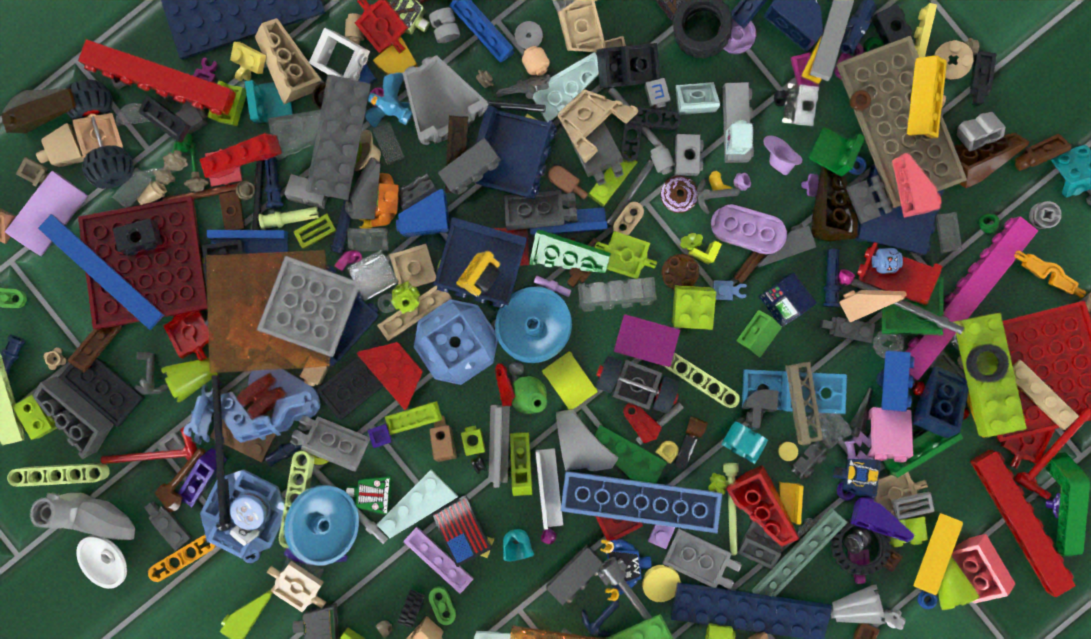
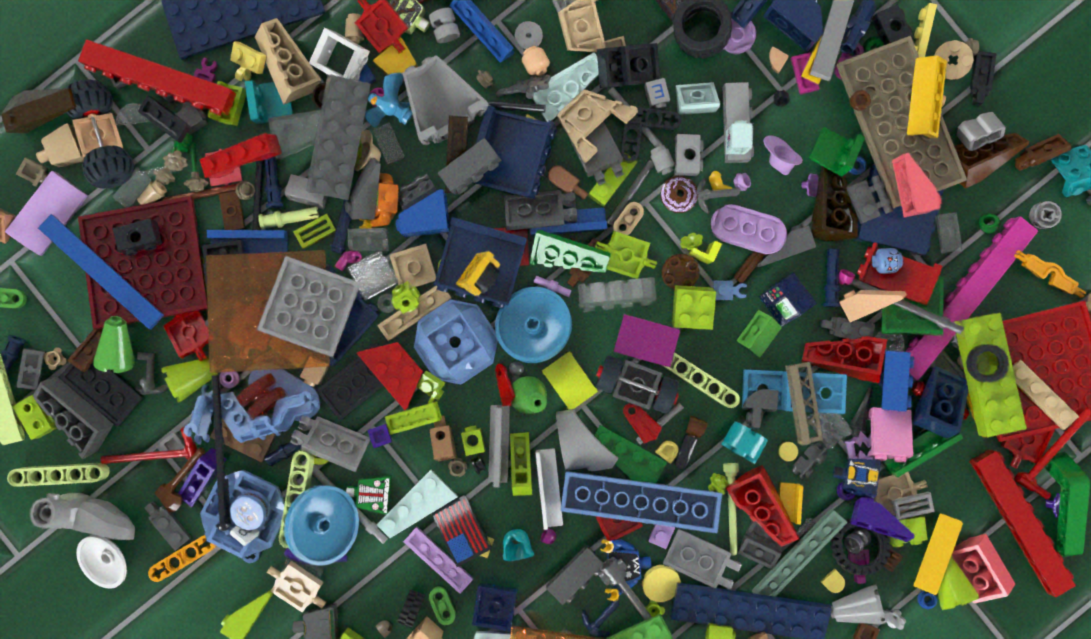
(30, 368): none -> dark grey hinge
(114, 347): none -> bright green cone
(235, 379): none -> lavender plate
(431, 386): none -> lime bracket
(457, 472): none -> dark tan plate
(495, 607): none -> clear blue brick
(653, 605): none -> lime plate
(777, 59): none -> light nougat tile
(800, 104): clear smoke brick -> none
(834, 581): none -> light yellow tile
(854, 357): none -> red wedge

